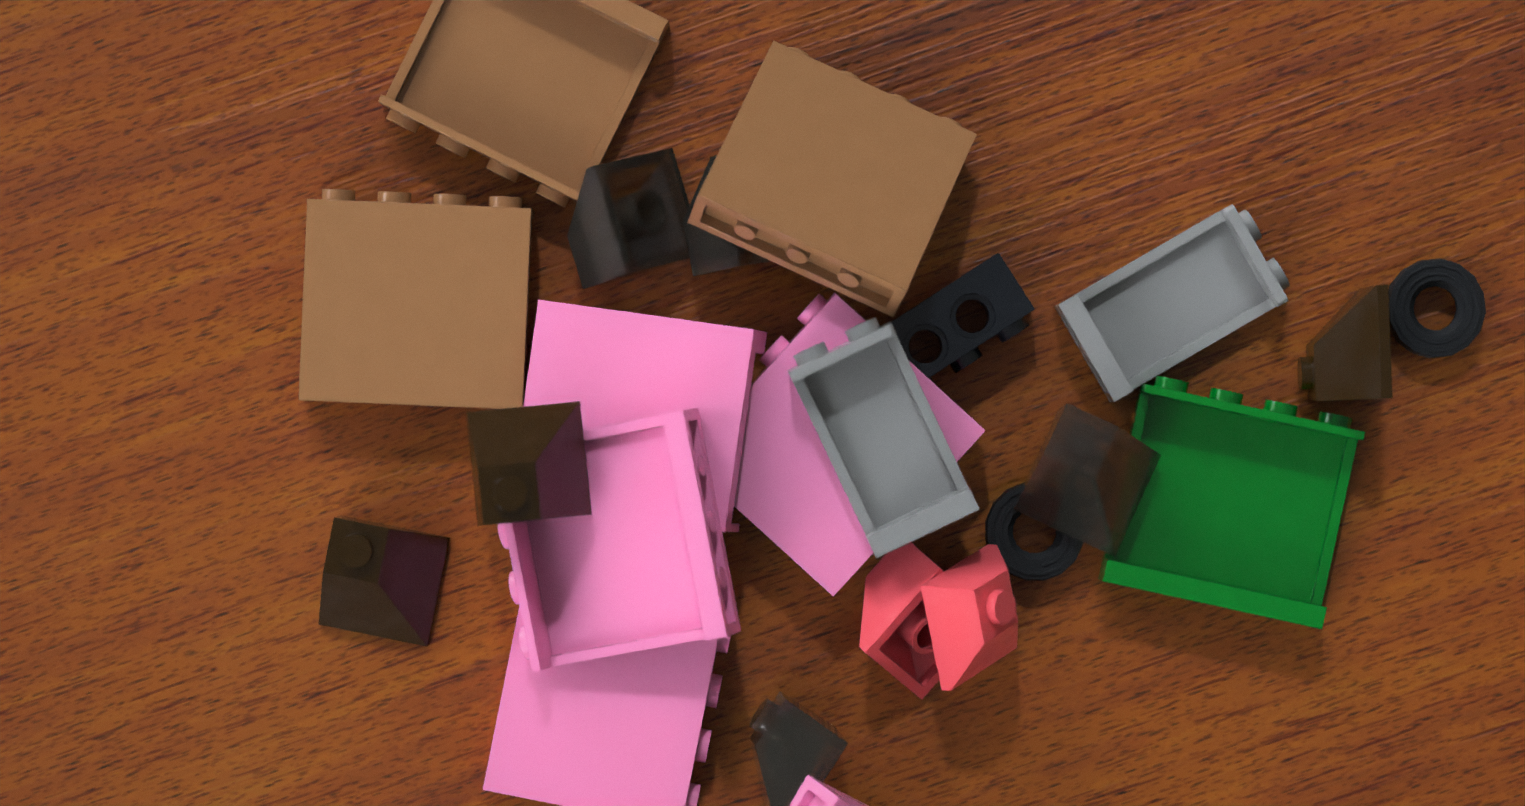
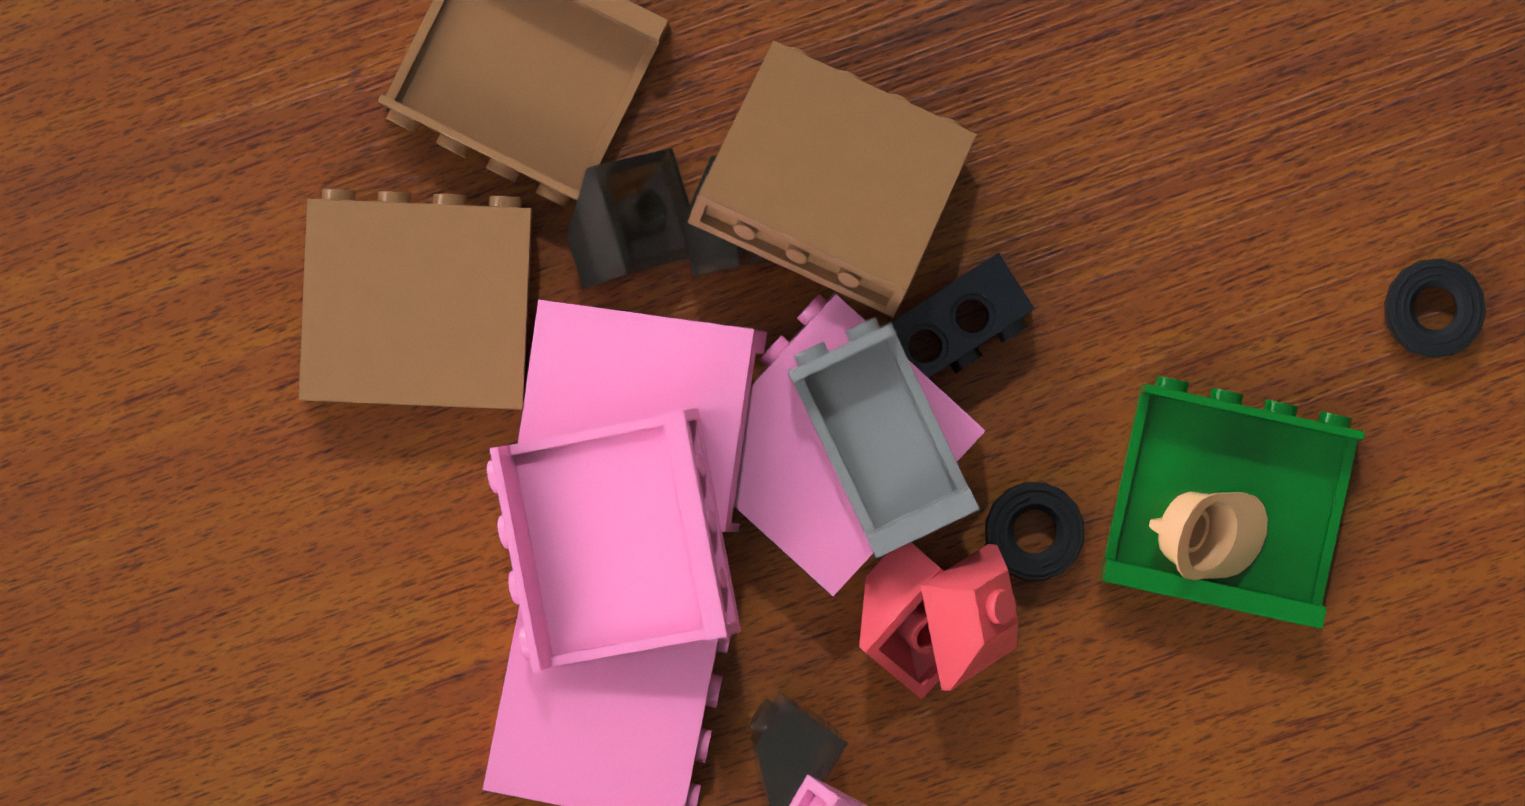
(382, 580): dark brown slope -> none
(528, 463): dark brown slope -> none
(1087, 479): clear smoke slope -> none
(1173, 301): light grey panel -> none
(1212, 533): none -> light nougat piece
(1351, 351): dark brown slope -> none

